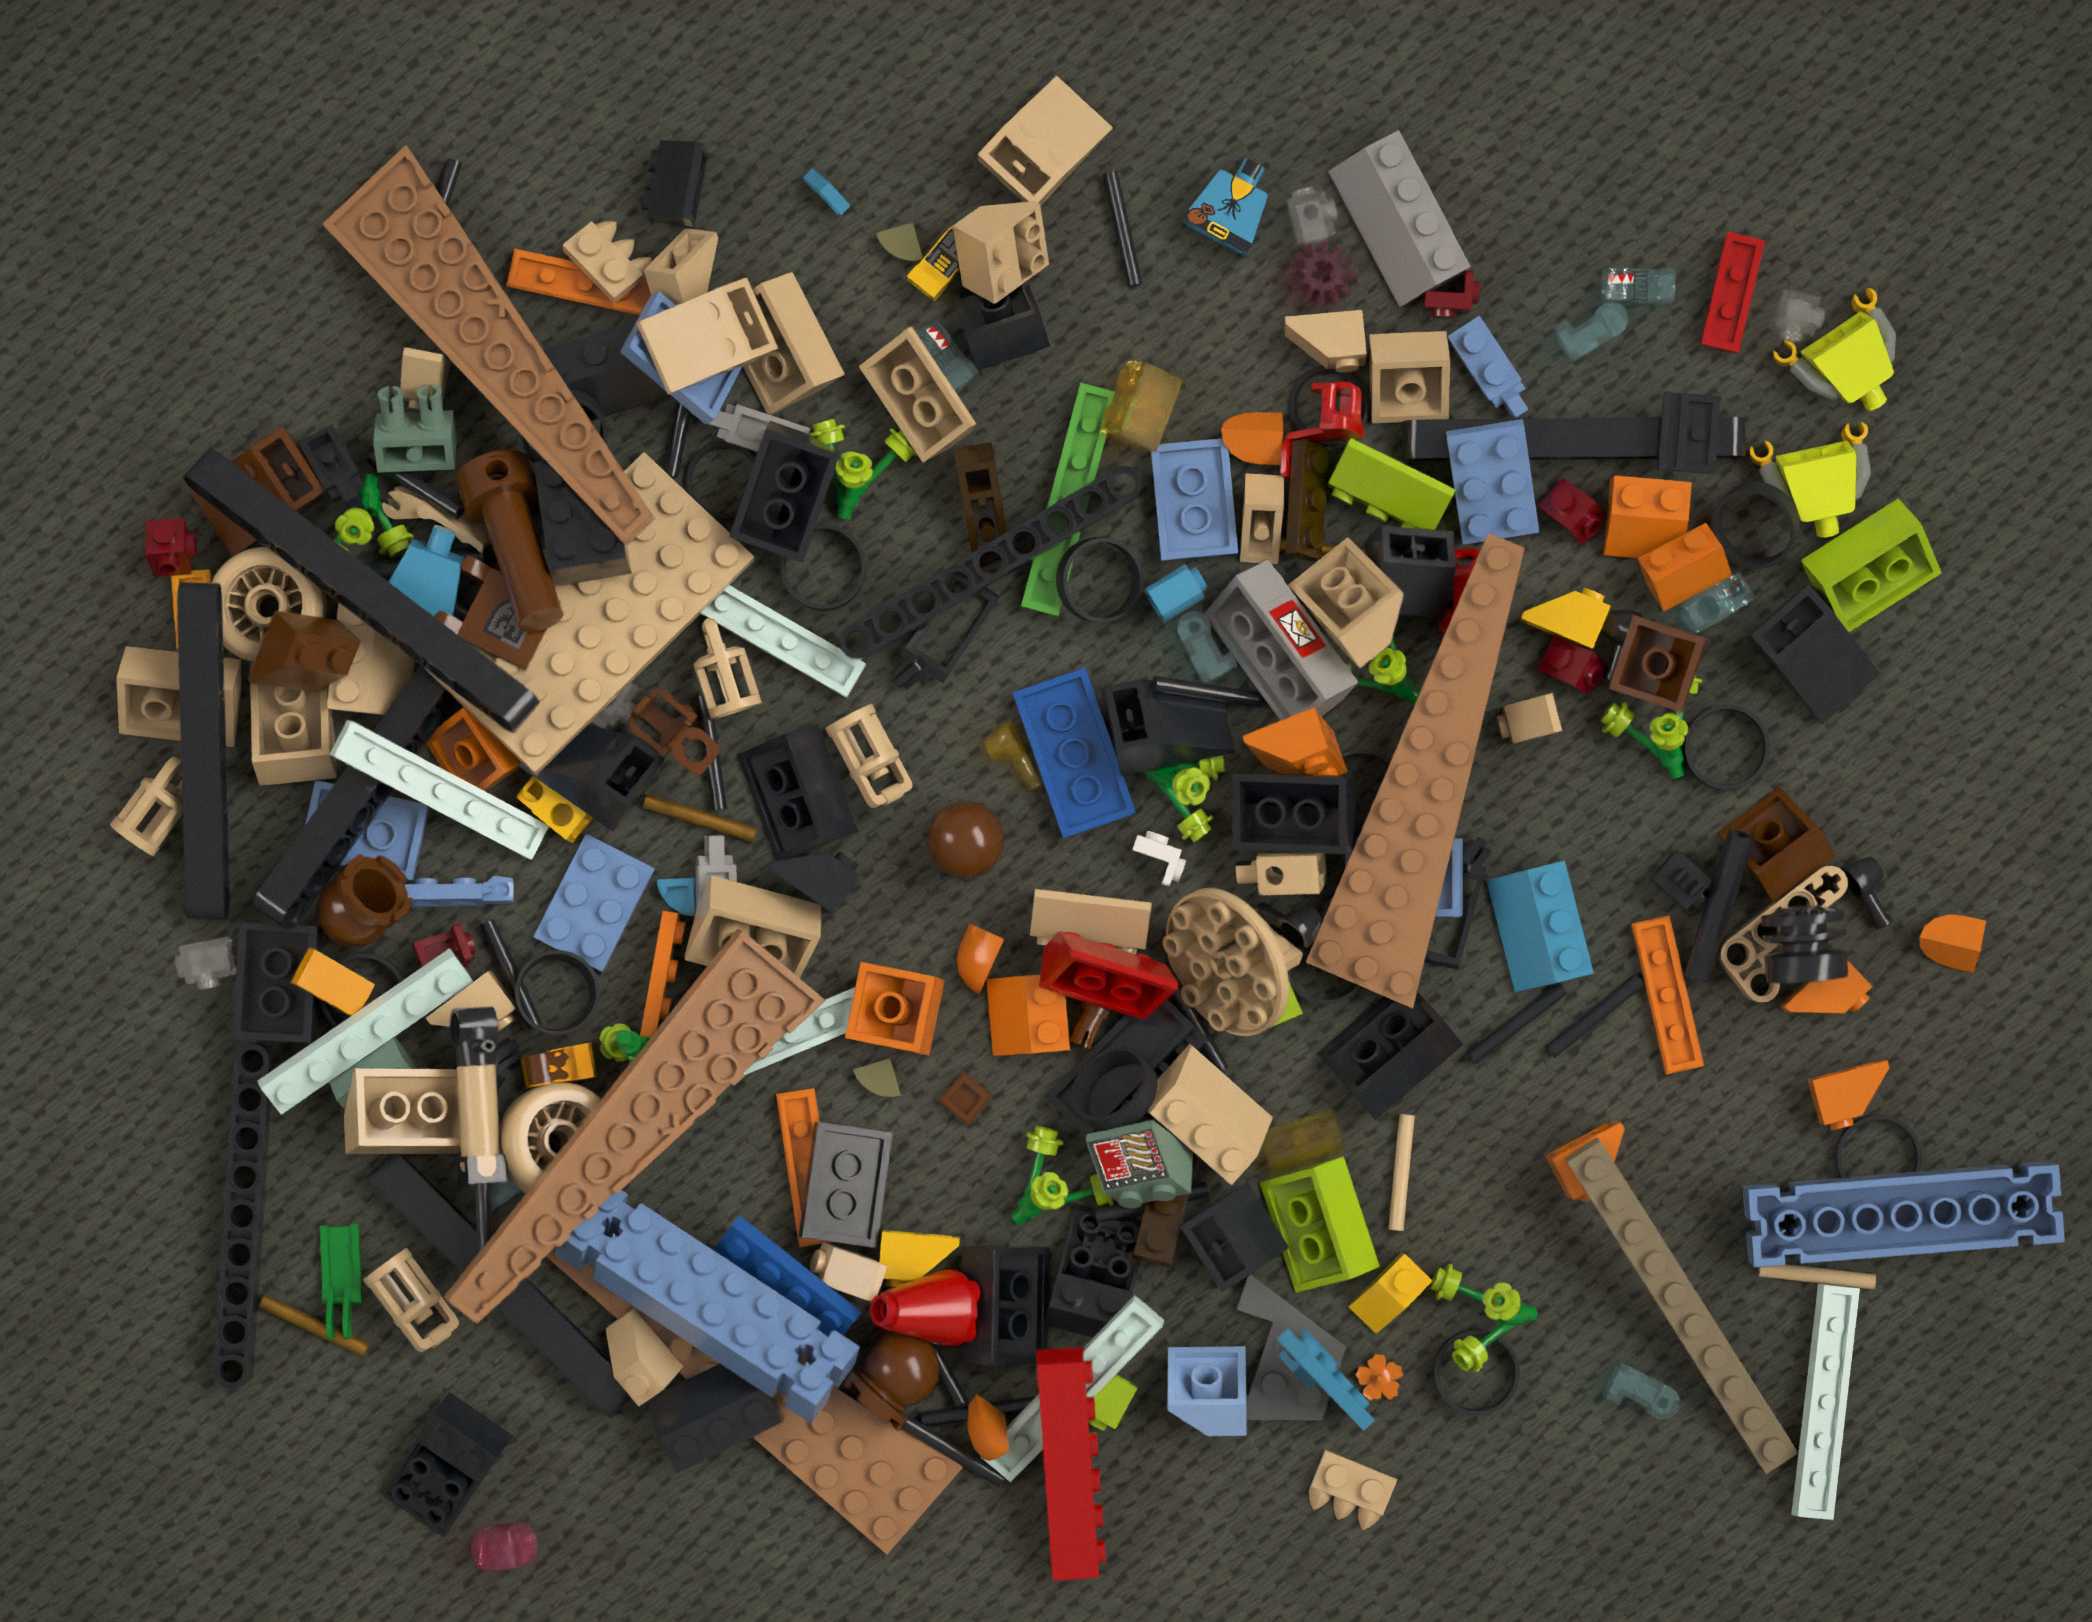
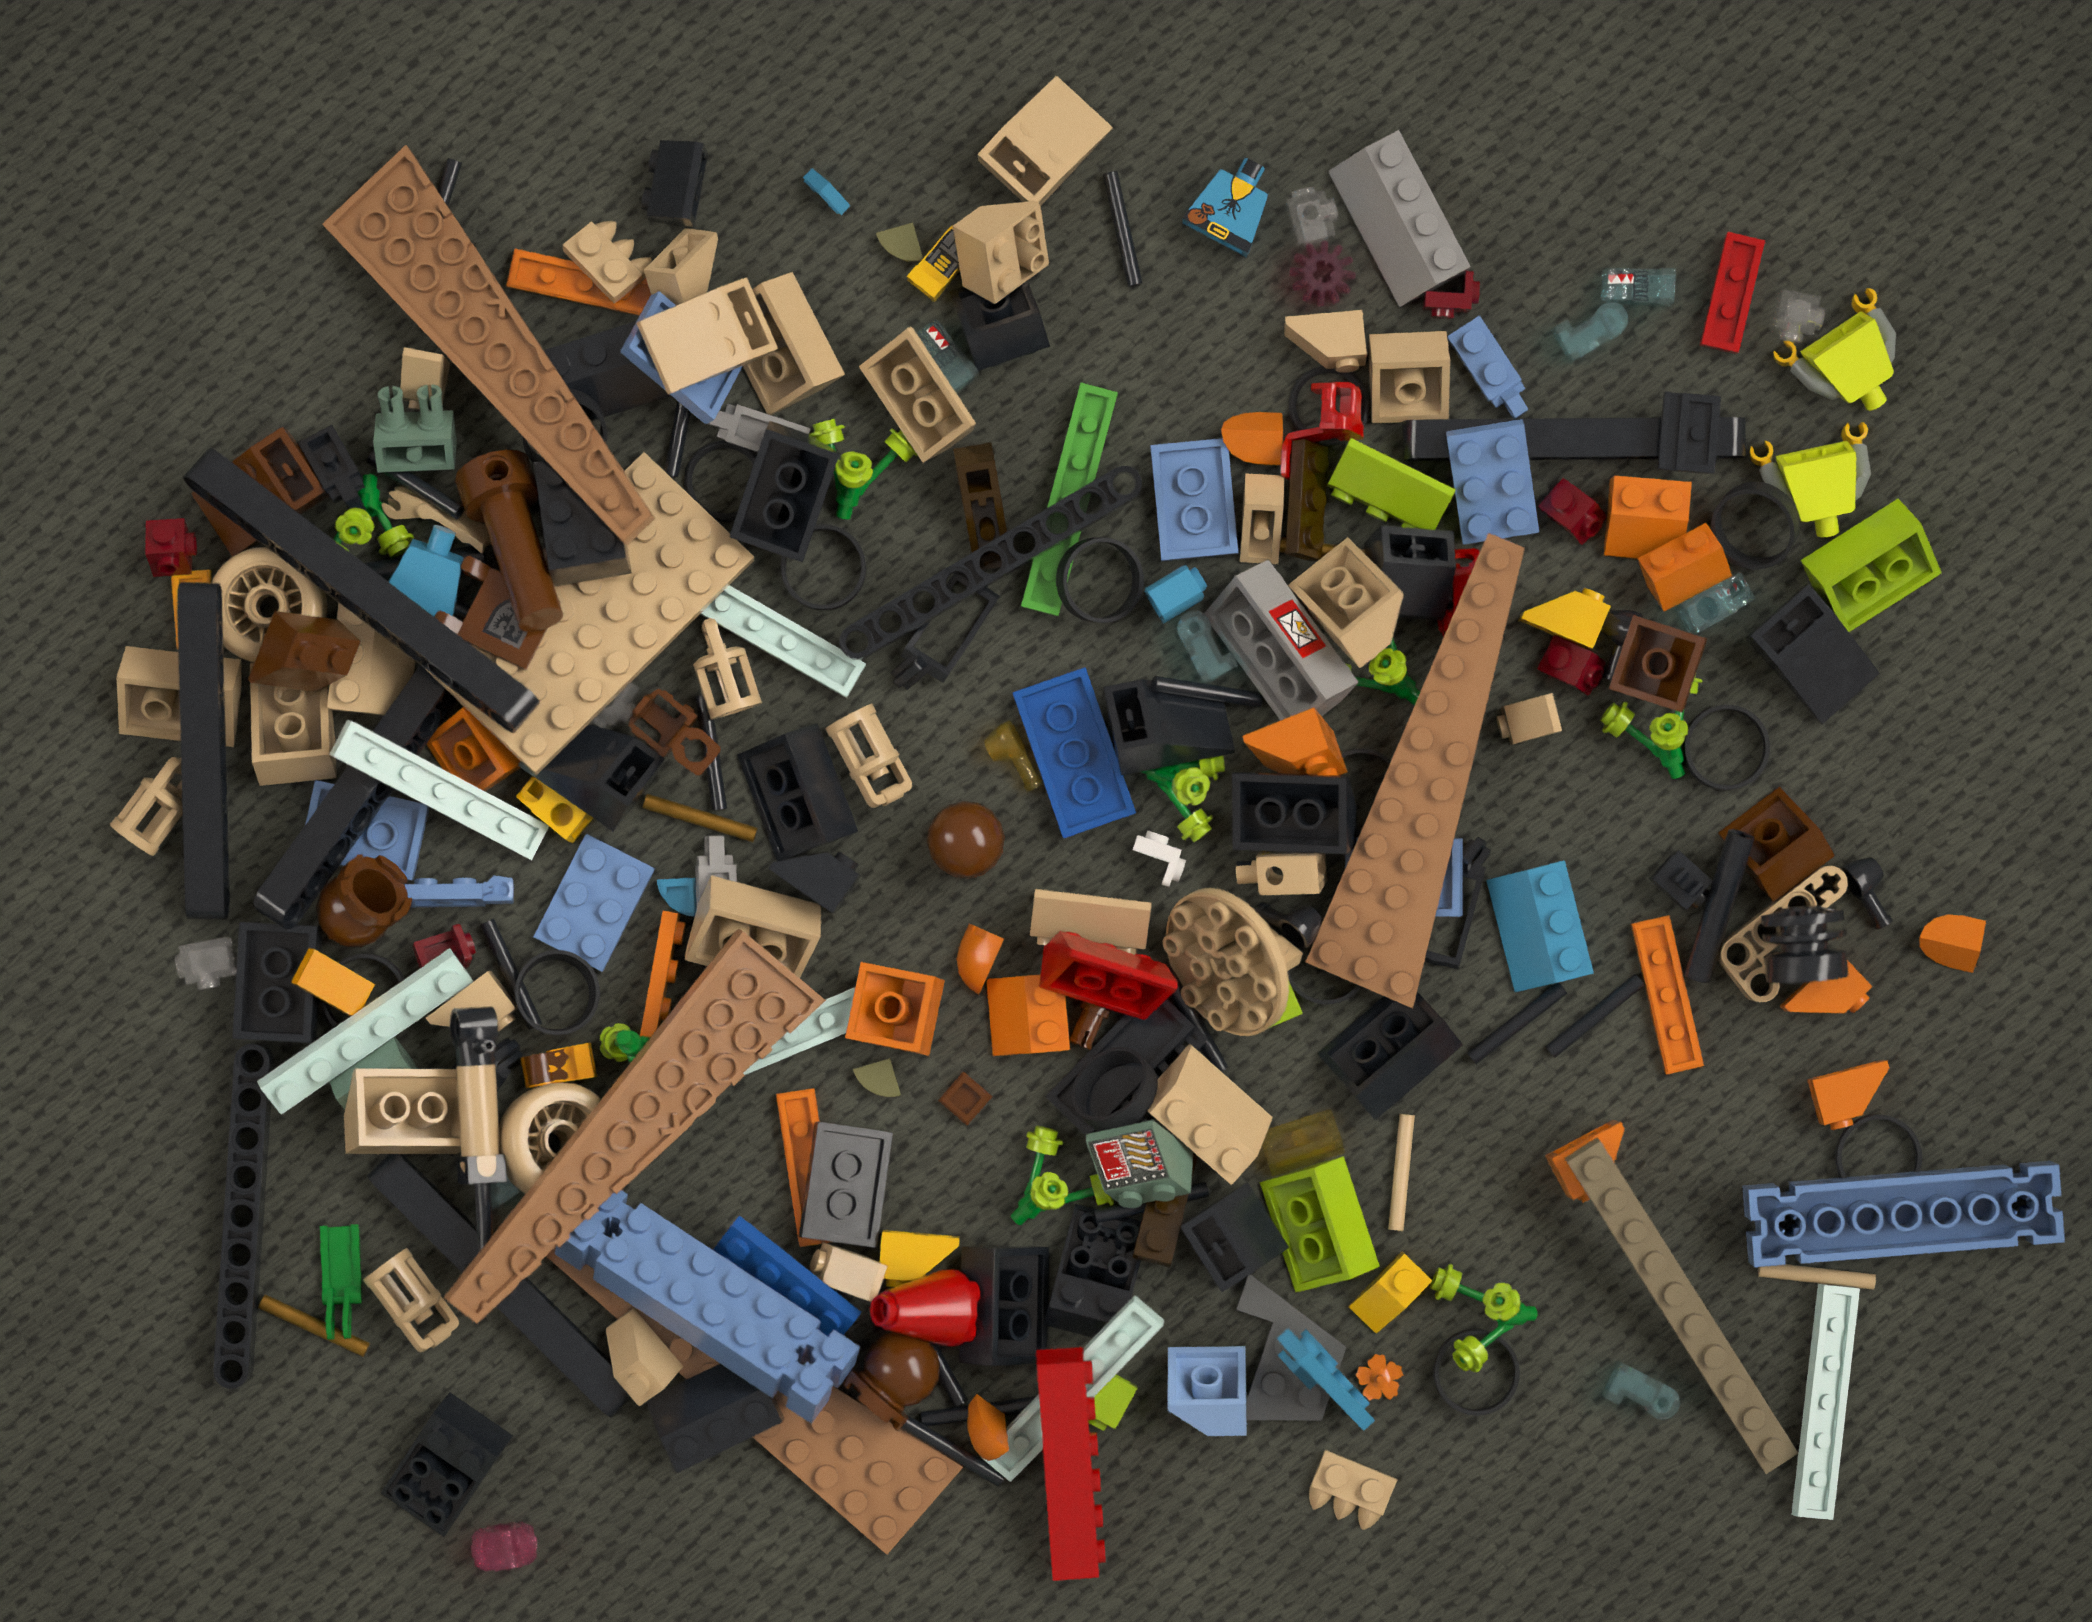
(1141, 406): clear yellow brick -> none

